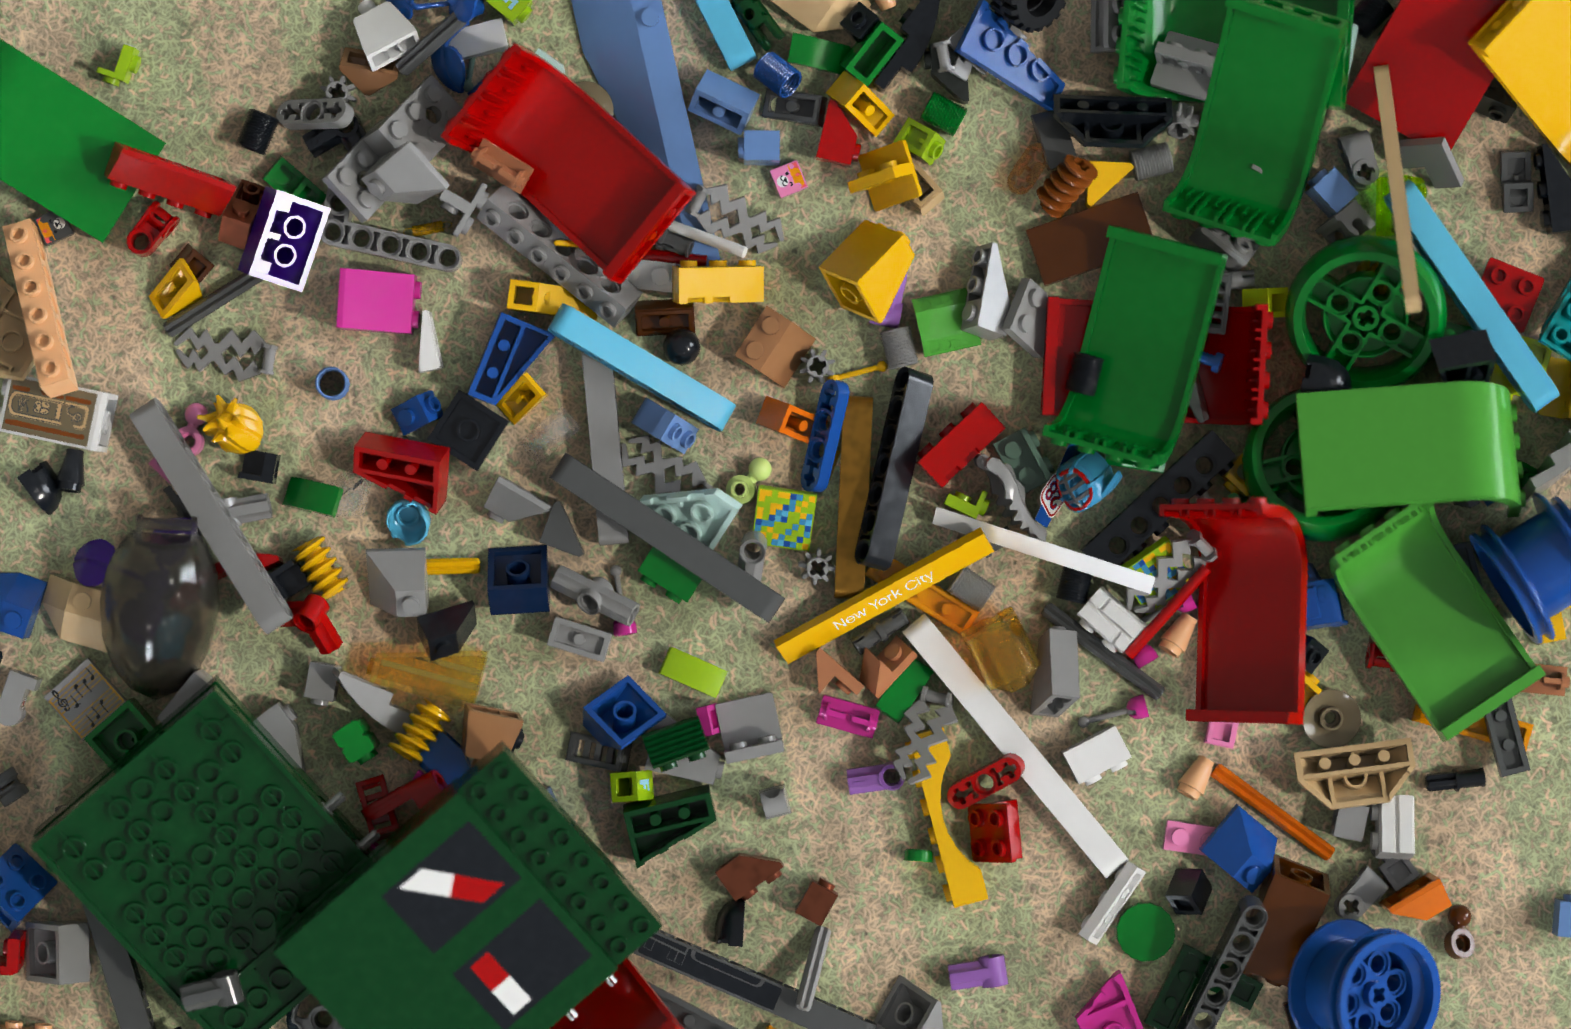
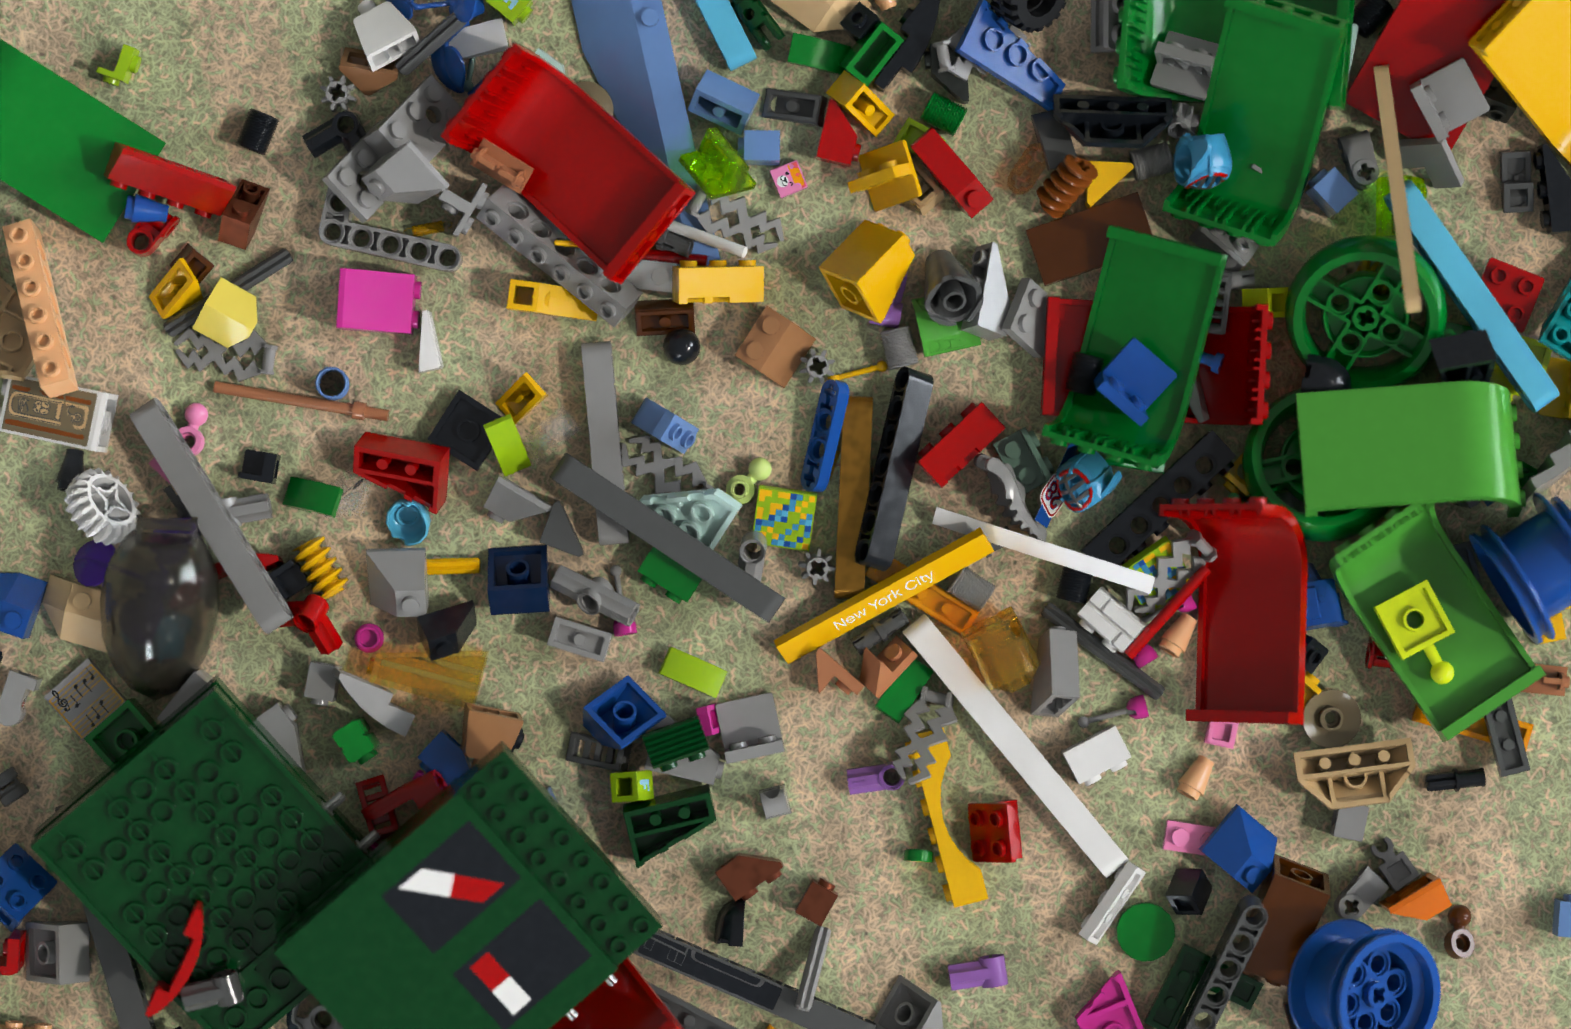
(42, 487): black brick -> none
(53, 228): dark grey tile -> none
(101, 506): none -> white gear
(145, 210): none -> blue cone
(164, 992): none -> red slope
(227, 314): none -> light yellow slope
(233, 426): yellow hair -> none
(283, 239): dark purple slope -> none
(288, 179): green slope -> none
(305, 107): light grey beam -> none
(357, 410): none -> nougat bar
(369, 638): none -> dark pink plate
(417, 412): blue bracket -> none
(420, 731): yellow piece -> none
(506, 357): blue wedge -> none
(507, 445): none -> lime slope
(641, 367): medium azure beam -> none
(717, 166): none -> clear neon green bracket
(777, 74): blue piece -> none
(786, 419): orange slope -> none
(848, 716): dark pink hinge -> none
(950, 290): none -> dark grey cone
(951, 173): none -> red slope
(961, 504): lime bracket -> none
(972, 797): red beam -> none
(1134, 380): none -> blue bracket
(1202, 161): none -> dark azure piece
(1272, 812): orange axle -> none
(1349, 221): light grey hinge -> none
(1393, 828): white brick -> none
(1410, 640): none -> neon yellow plate
(1449, 98): none -> light grey bracket

